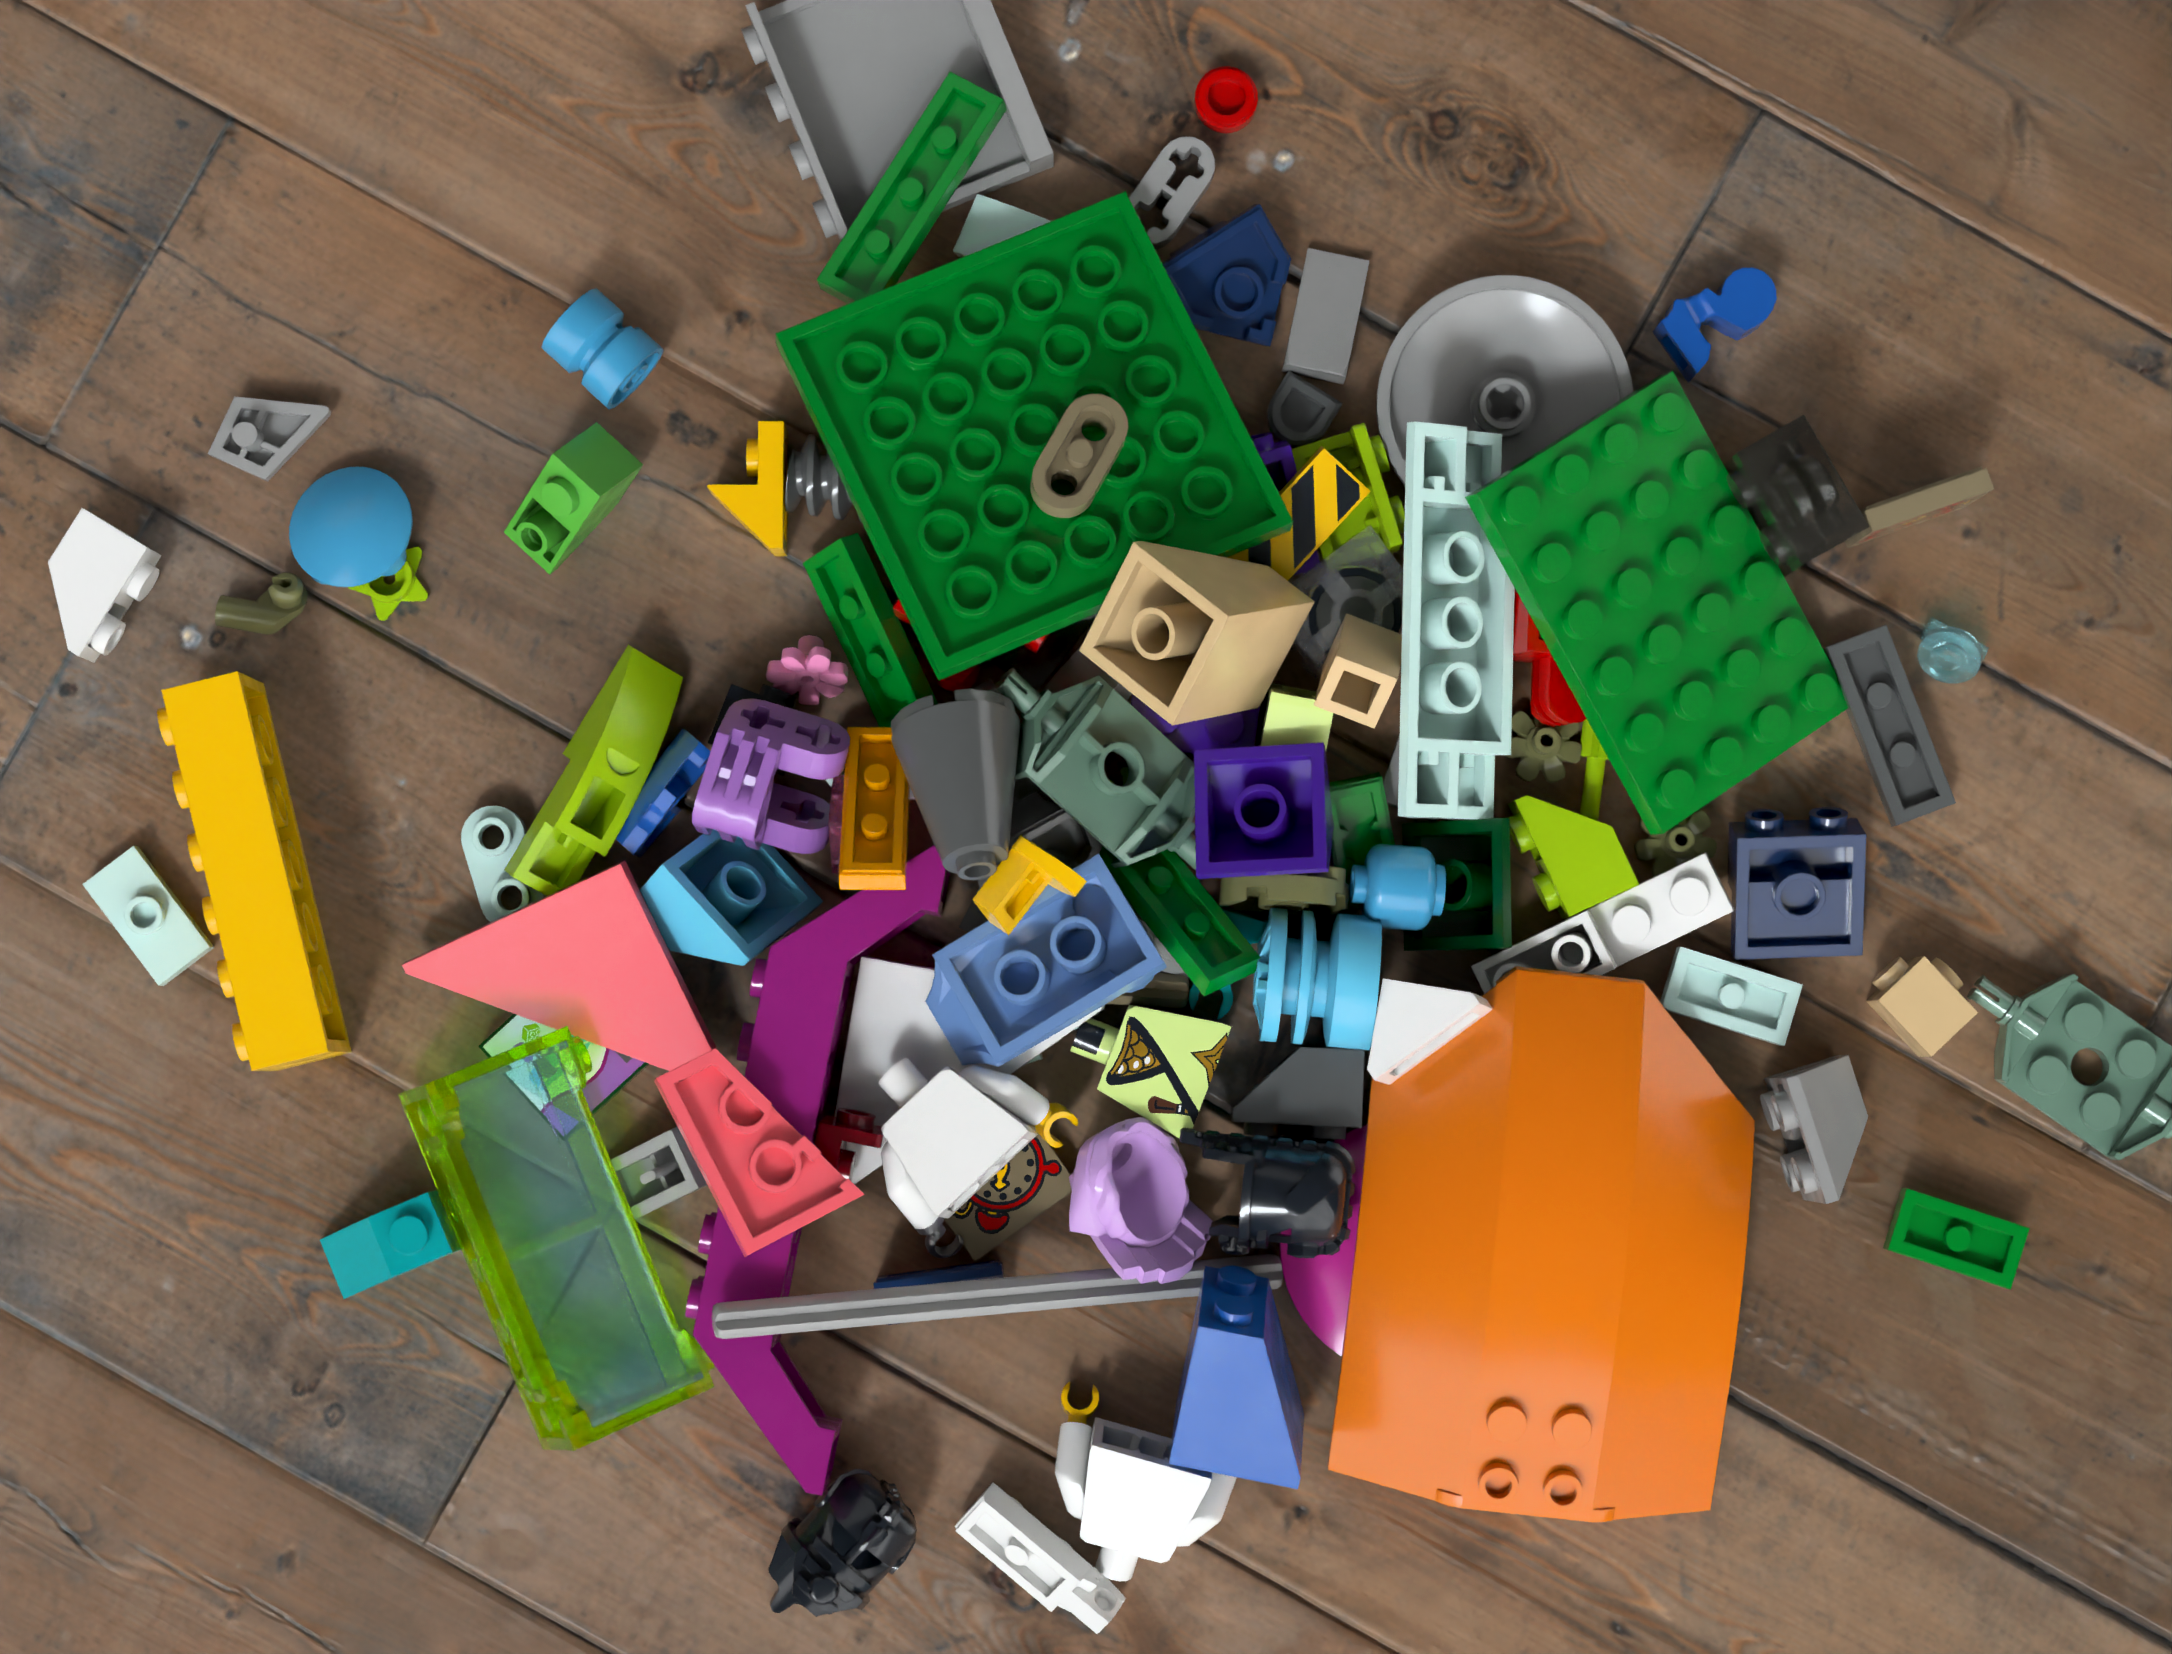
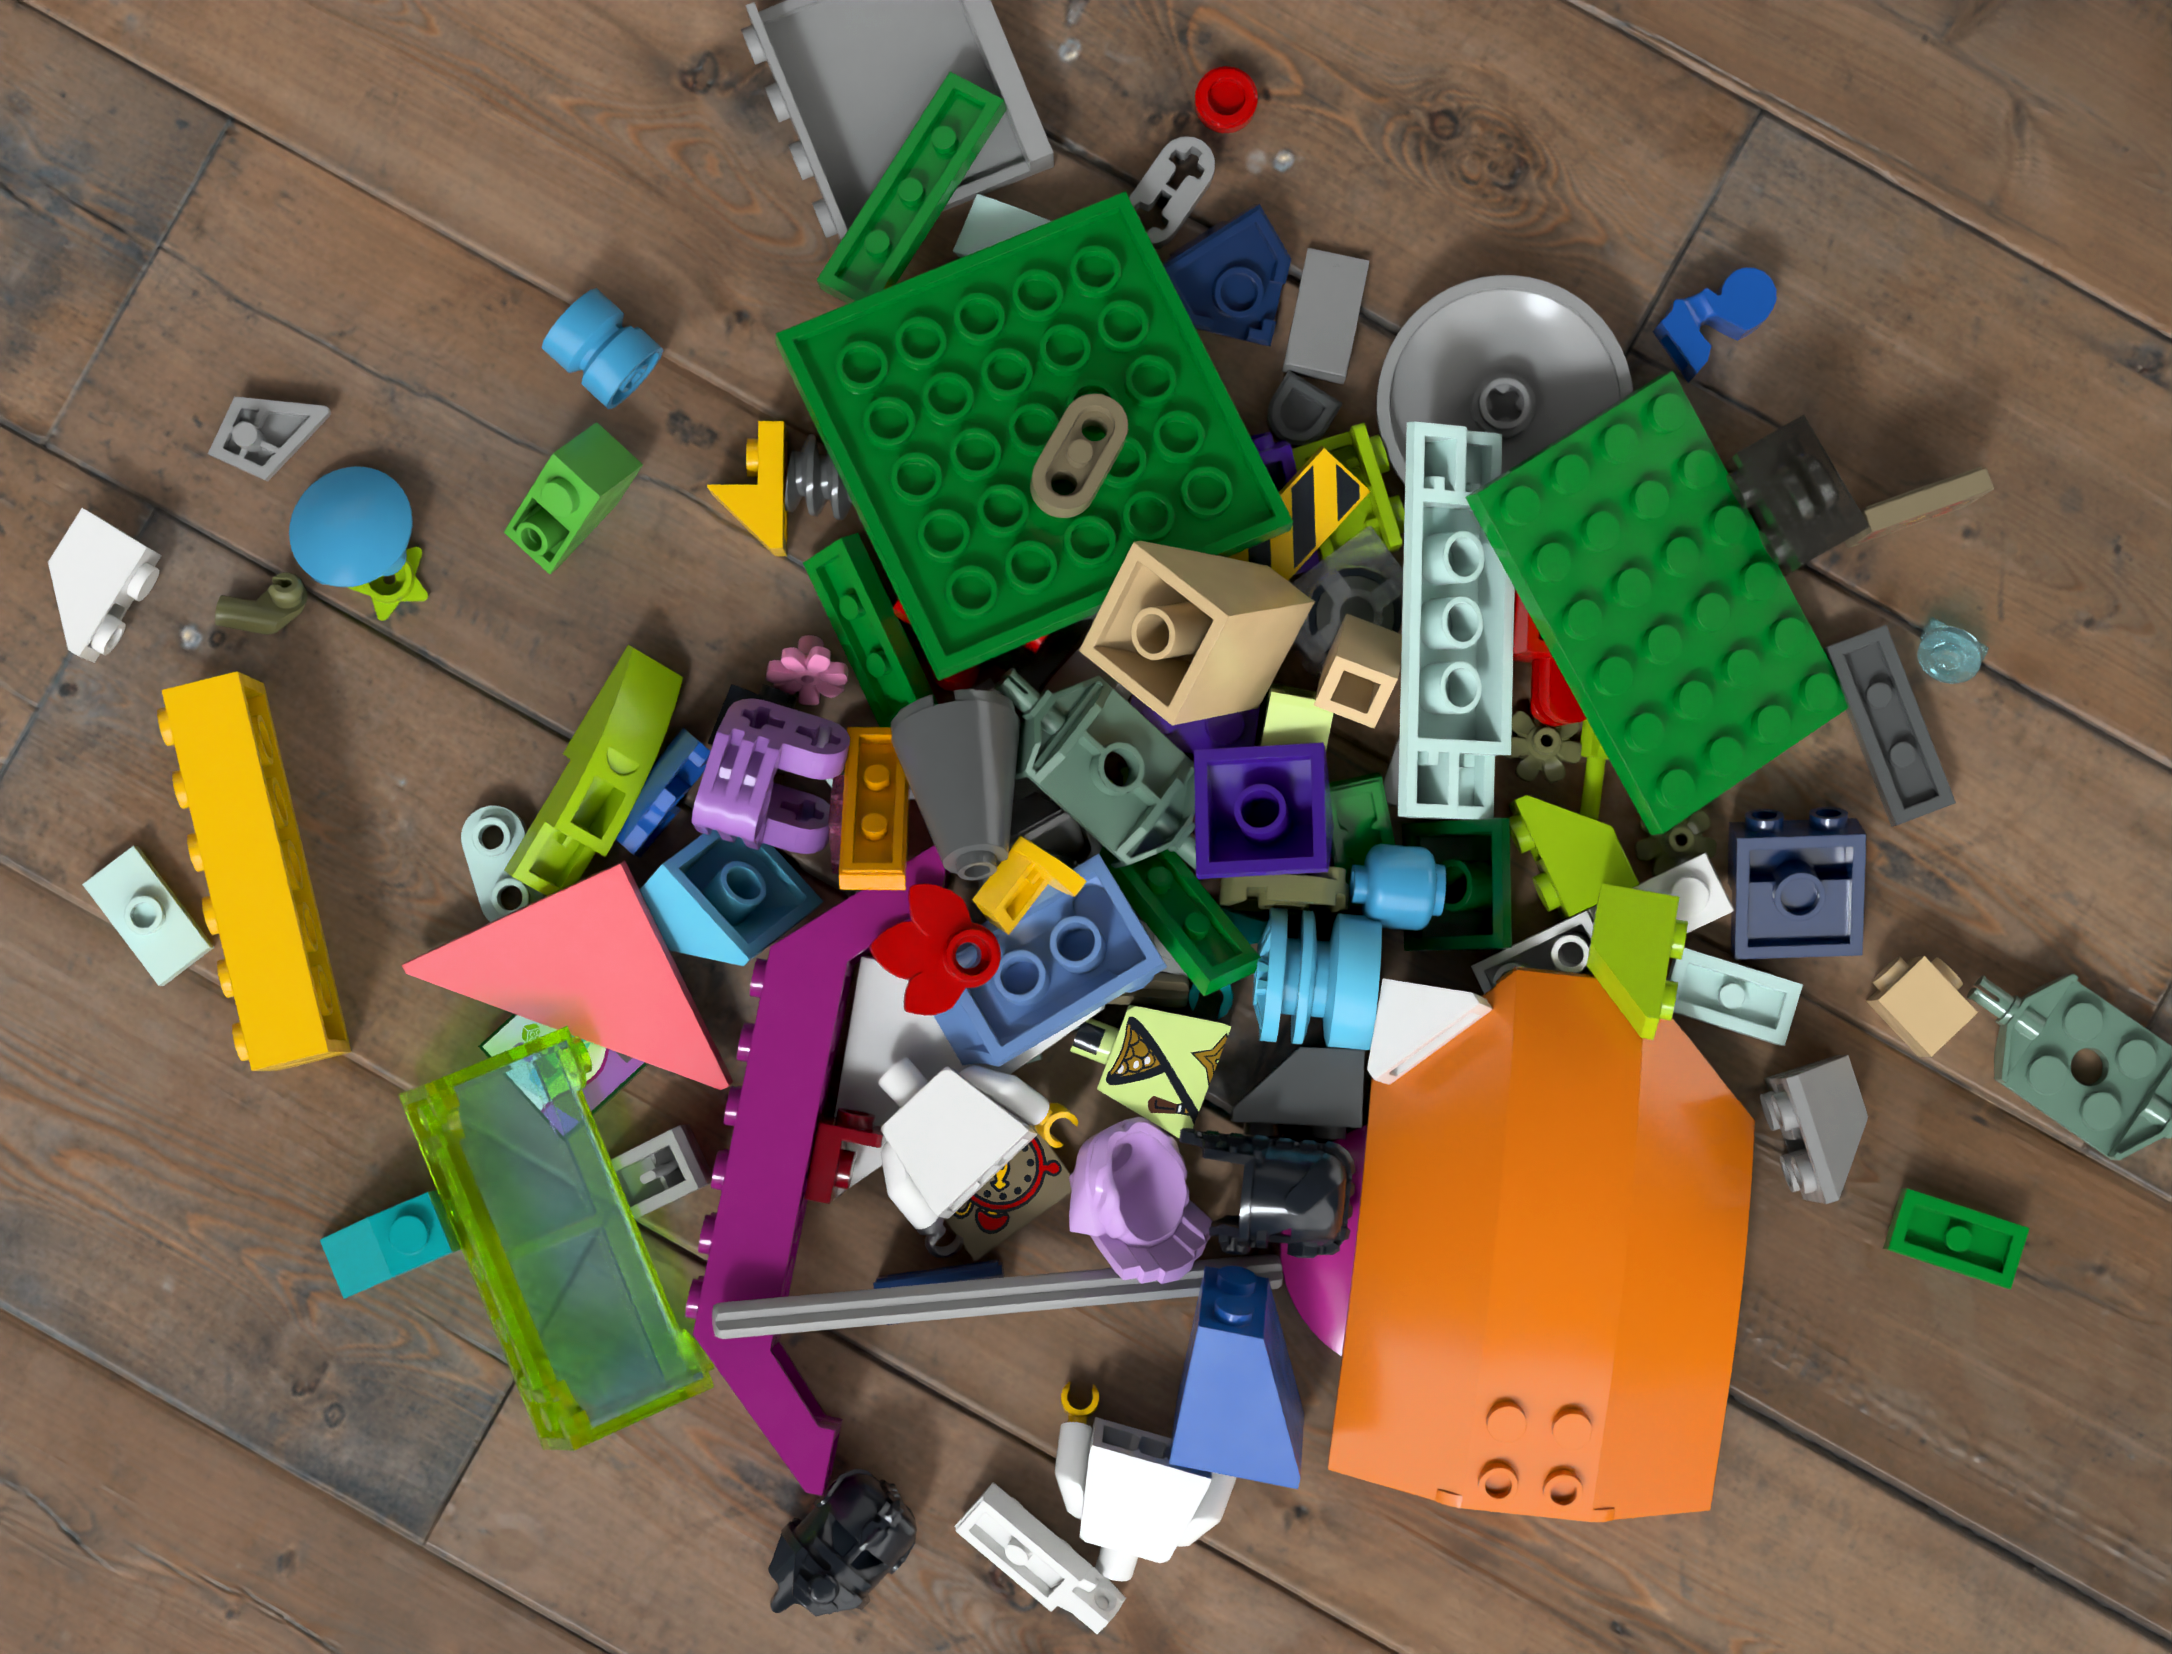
(749, 1155): coral wing -> none
(927, 948): none -> red plate
(1632, 950): none -> lime slope

